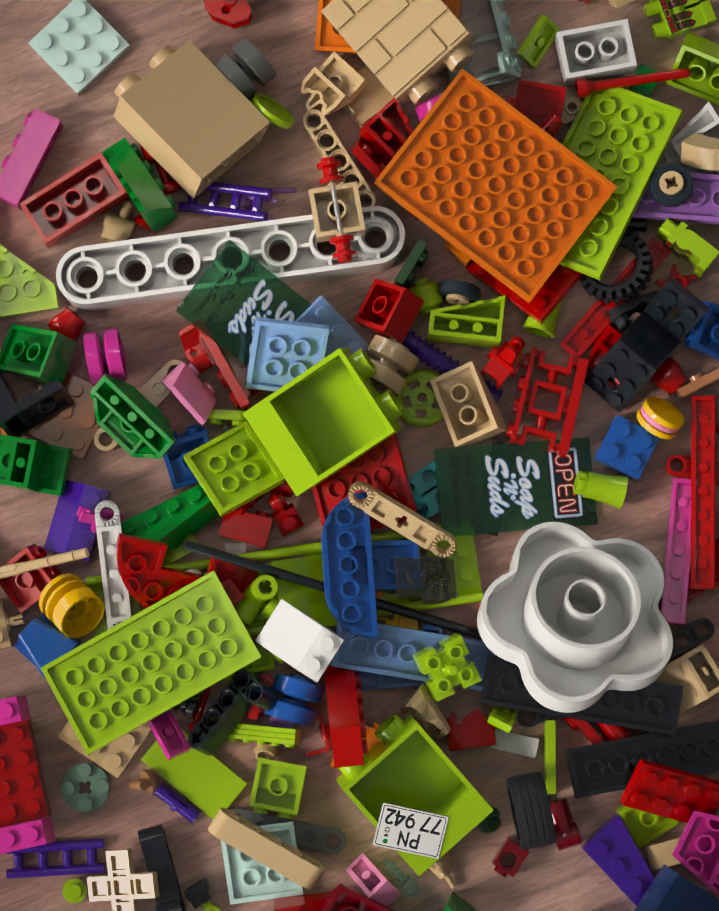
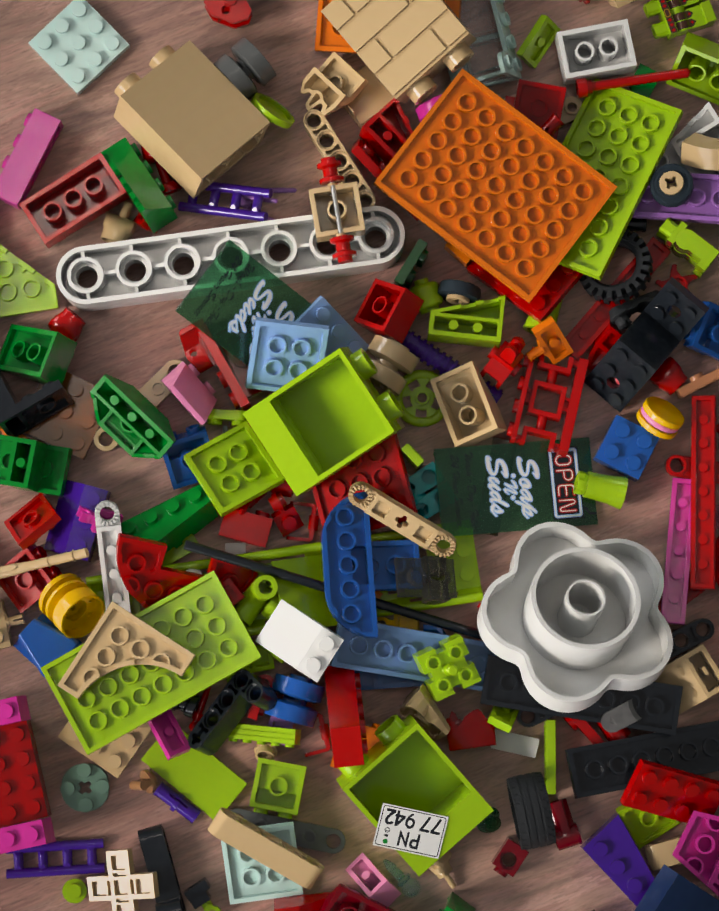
(32, 521): none -> red plate
(109, 356): dark pink wheel -> none
(121, 642): none -> tan plate
(312, 525): none -> red piece
(412, 456): none -> lime tile
(550, 342): none -> orange plate
(619, 717): none -> flat silver piece

